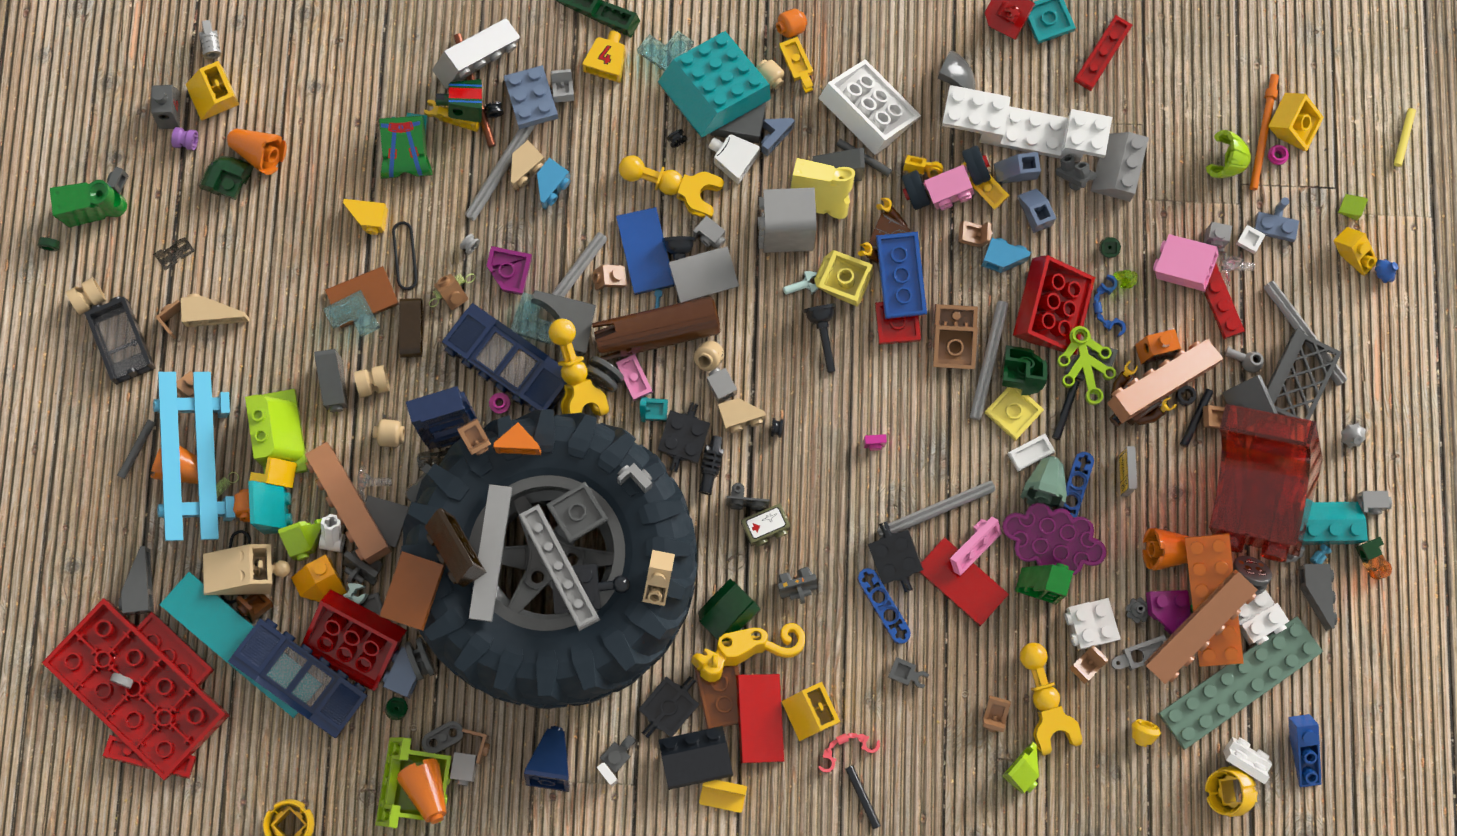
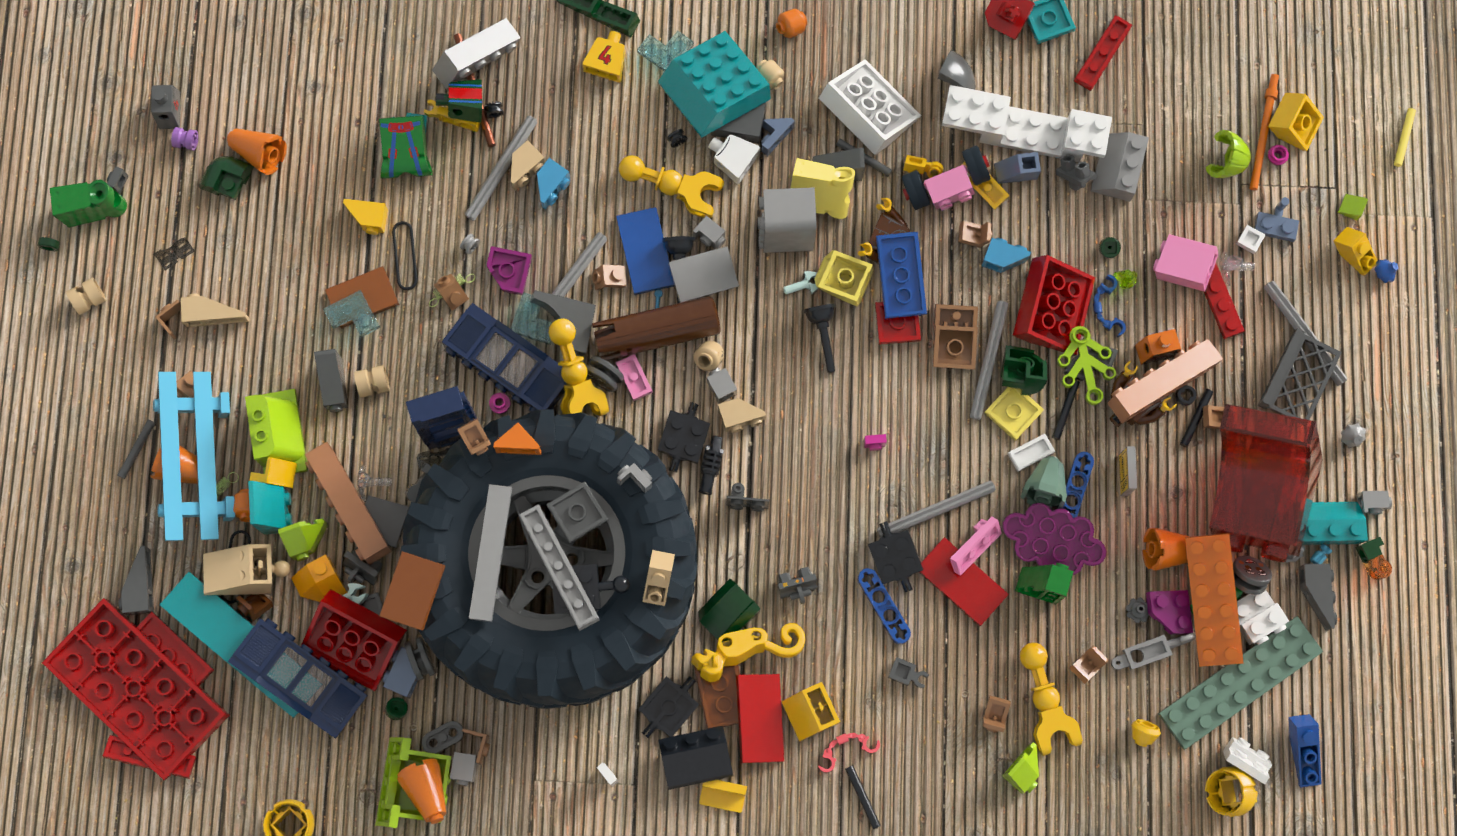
(119, 340): door -> none
(121, 680): light grey tile -> none
(209, 41): light grey hinge -> none
(211, 91): yellow slope -> none
(331, 534): white piece -> none
(389, 433): tan head -> none
(410, 328): dark brown beam -> none
(453, 548): dark brown slope -> none
(531, 97): sand blue plate -> none
(549, 762): dark blue slope -> none
(562, 85): light grey bracket -> none
(617, 755): dark grey plate -> none
(653, 409): teal tile -> none
(766, 525): brick -> none
(777, 425): black bush -> none
(797, 62): yellow plate -> none
(1037, 210): sand blue slope -> none
(1092, 624): white plate -> none
(1201, 626): nougat brick -> none
(1218, 235): light grey brick -> none
(1246, 359): light grey bar -> none
(1251, 395): dark grey tile -> none

